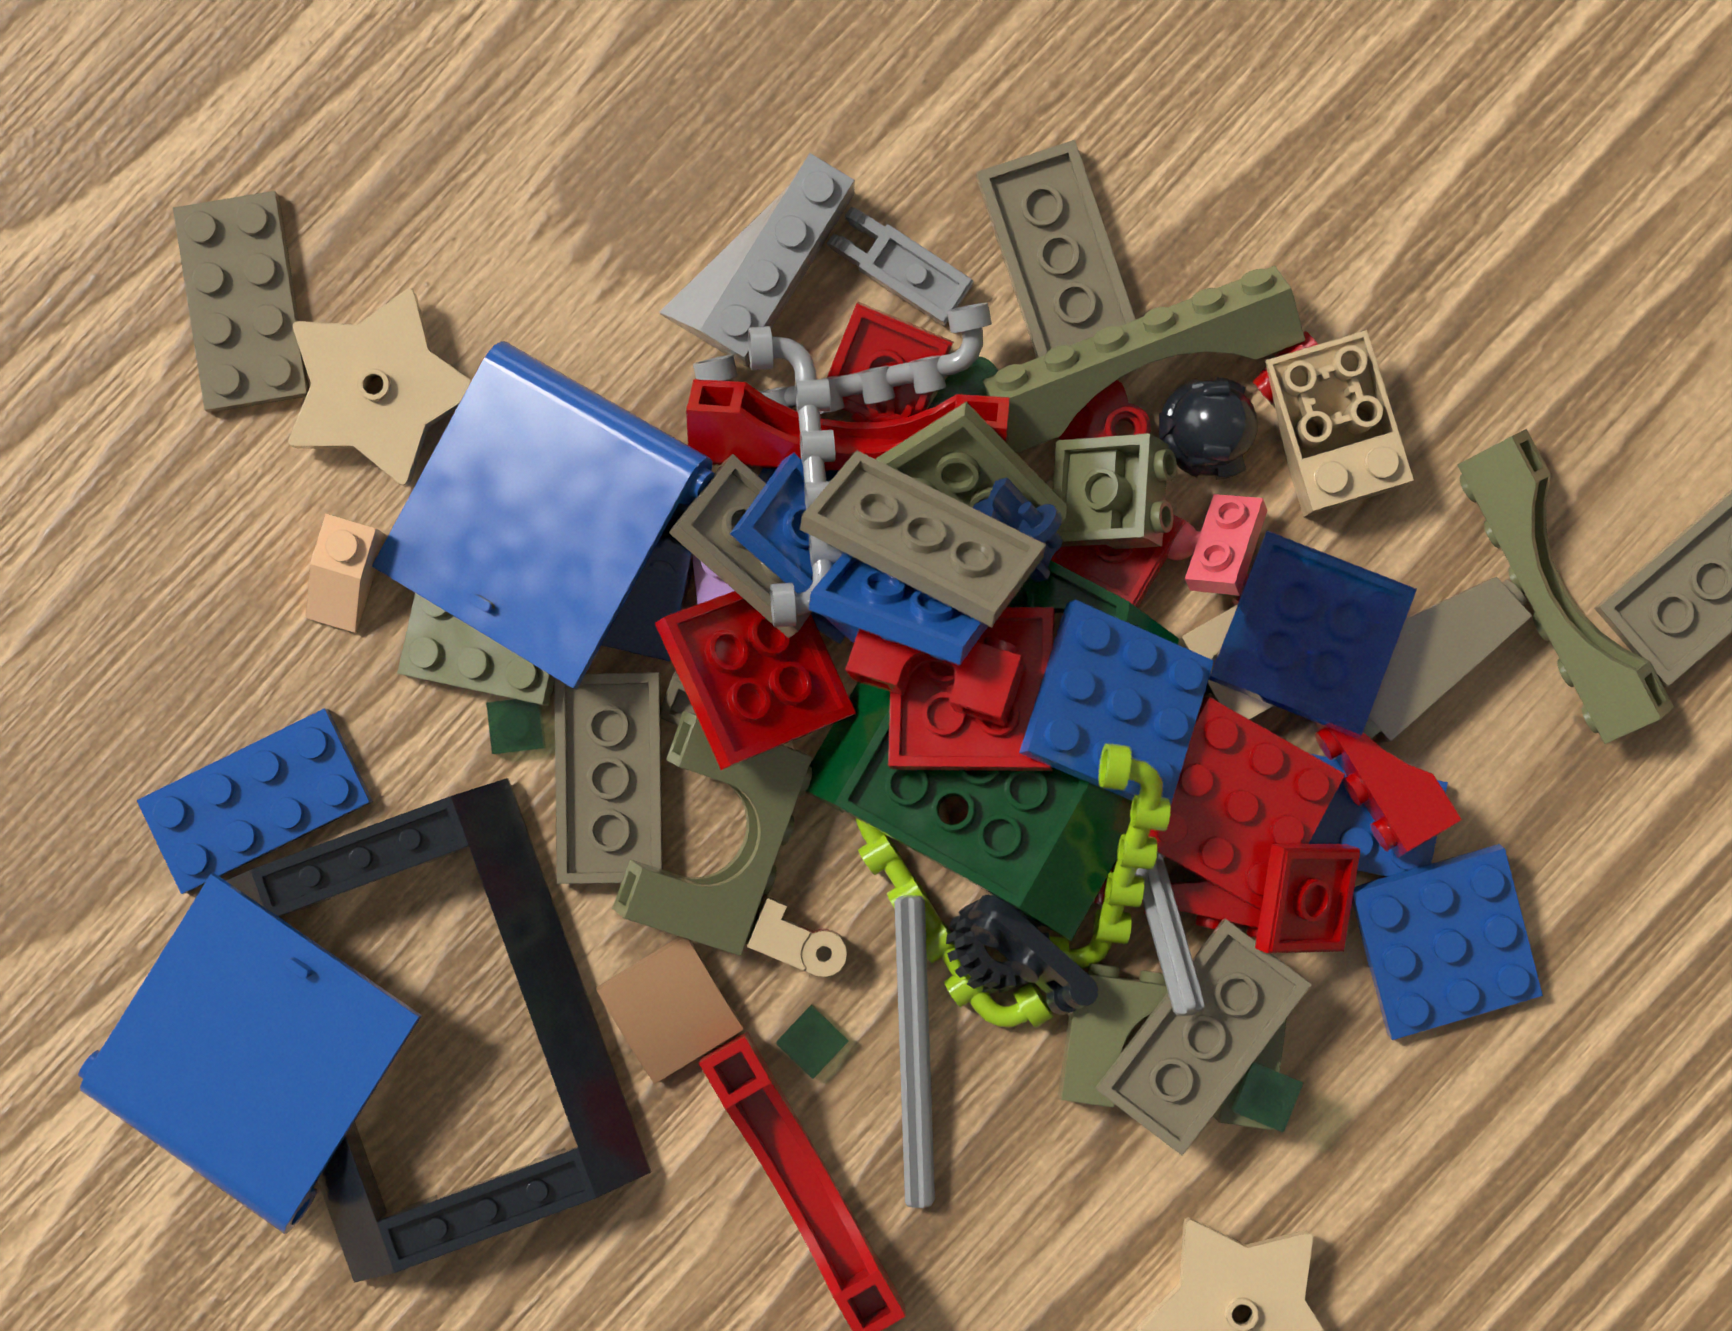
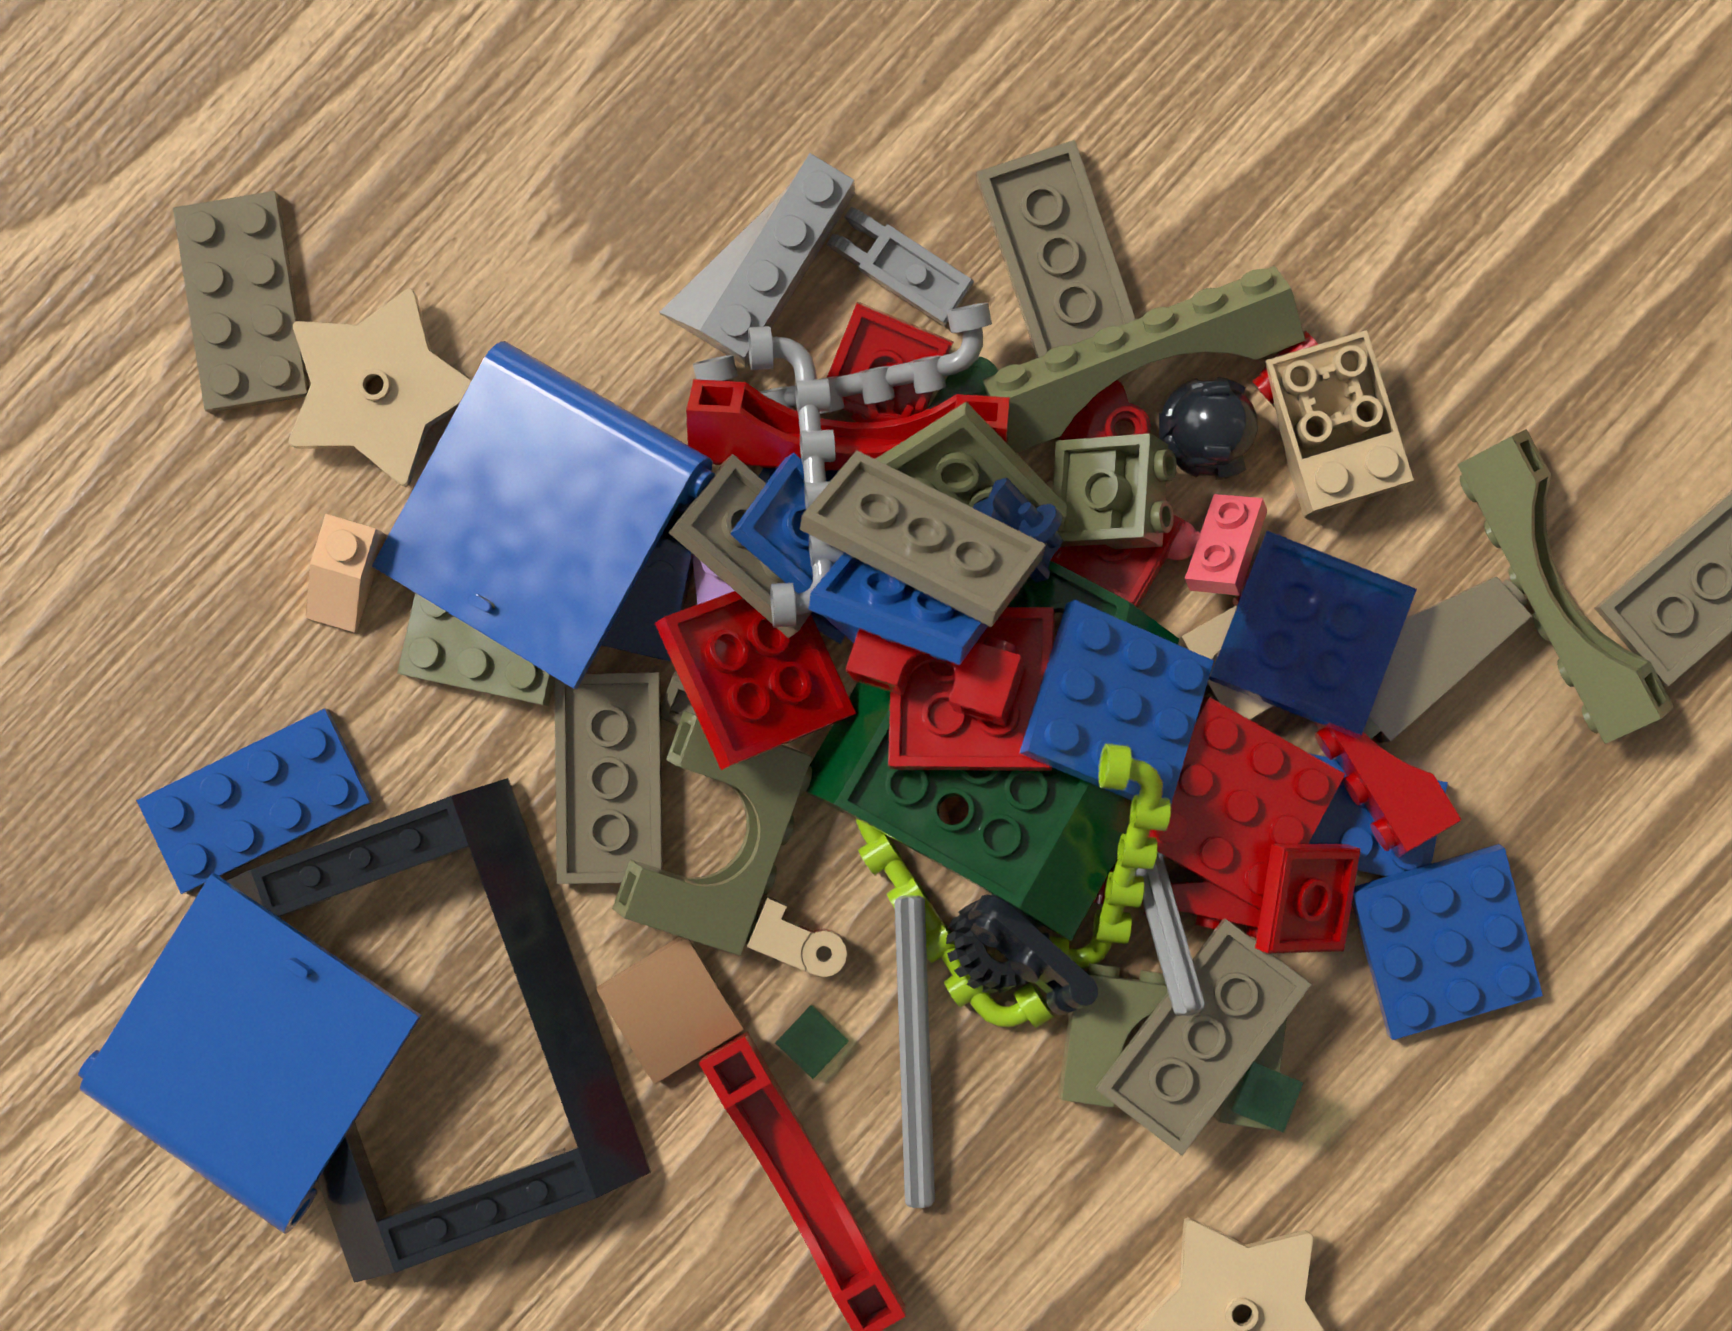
(515, 726): clear green plate -> none

